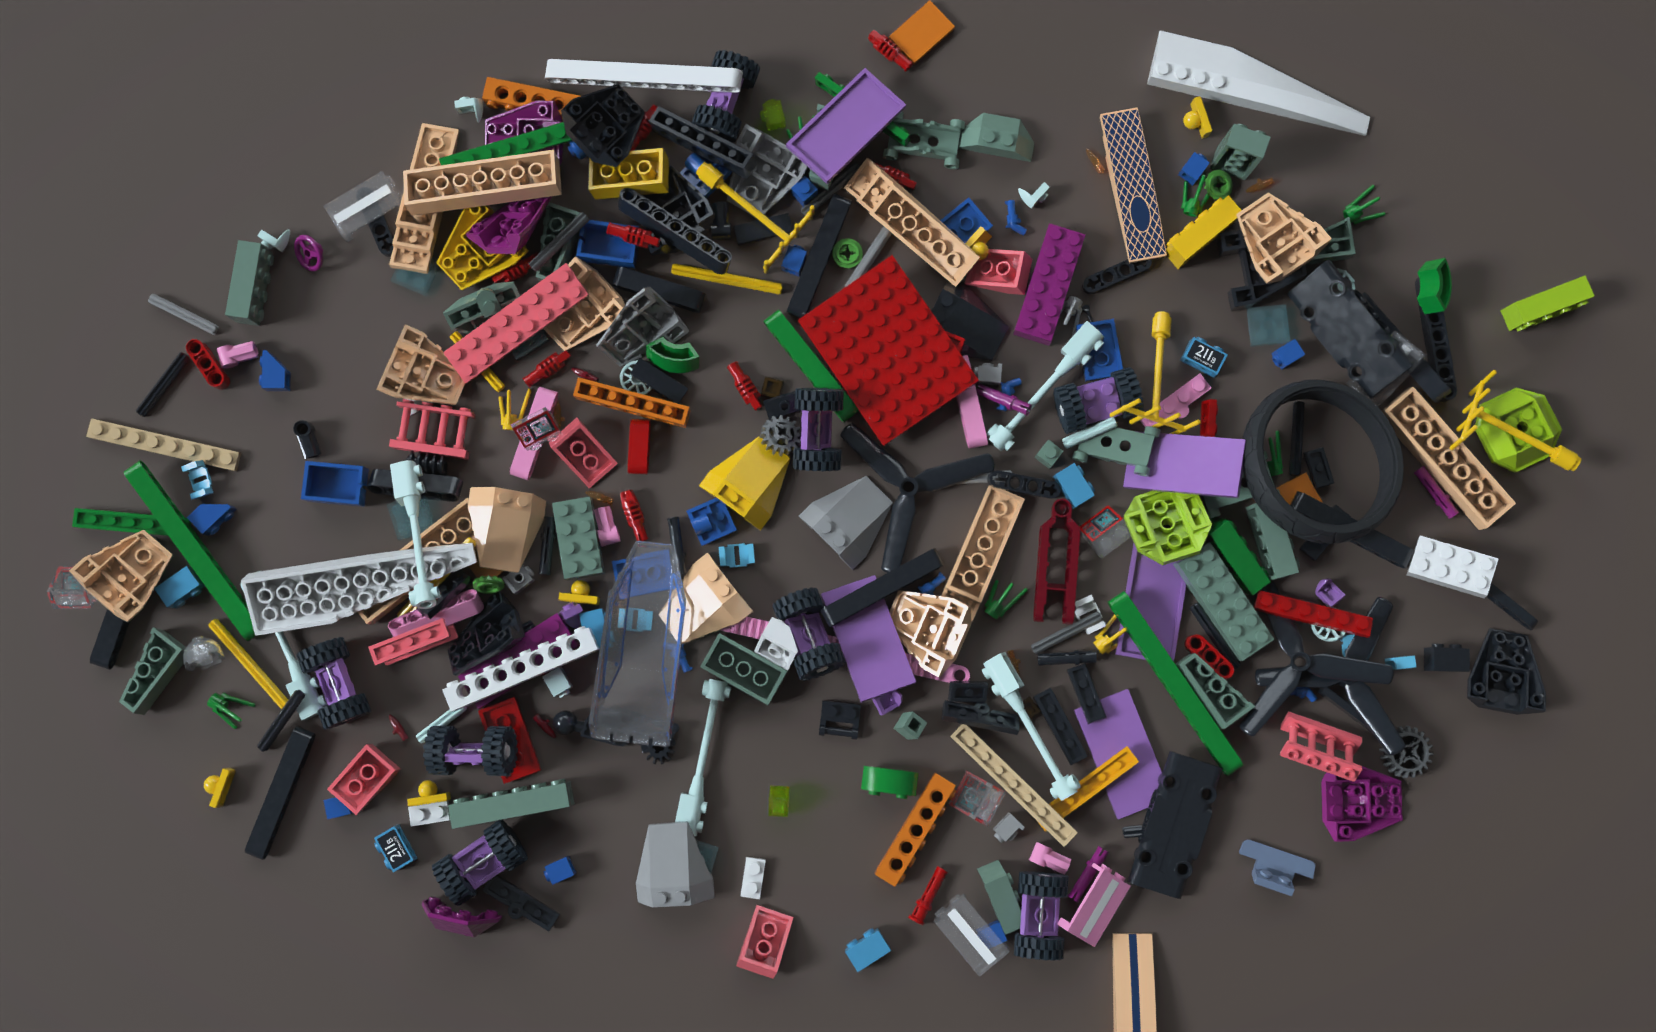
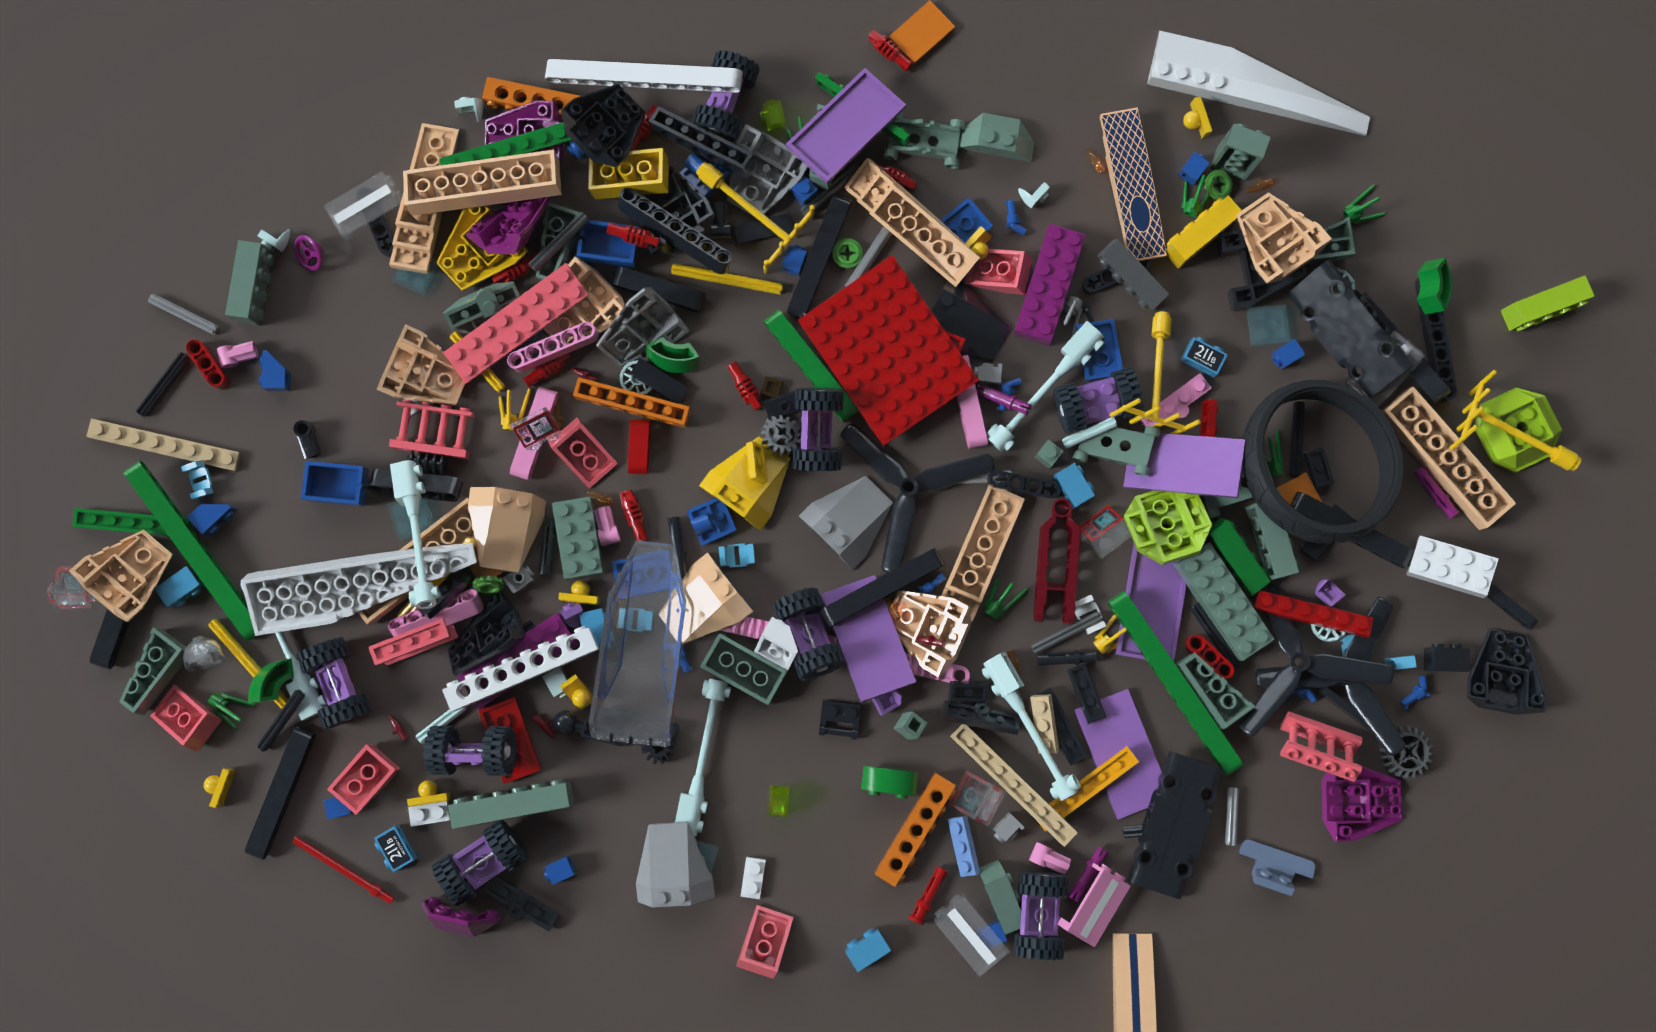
(185, 718): none -> coral slope
(269, 680): none -> green brick
(375, 890): none -> red bar
(543, 347): none -> bright pink beam
(577, 692): none -> yellow tile
(756, 462): none -> yellow plate
(892, 608): none -> clear orange helmet
(931, 640): none -> dark red helmet
(963, 846): none -> medium blue plate
(1045, 721): none -> tan plate
(1132, 275): none -> dark grey brick
(1232, 816): none -> light grey axle
(1418, 692): none -> blue piece

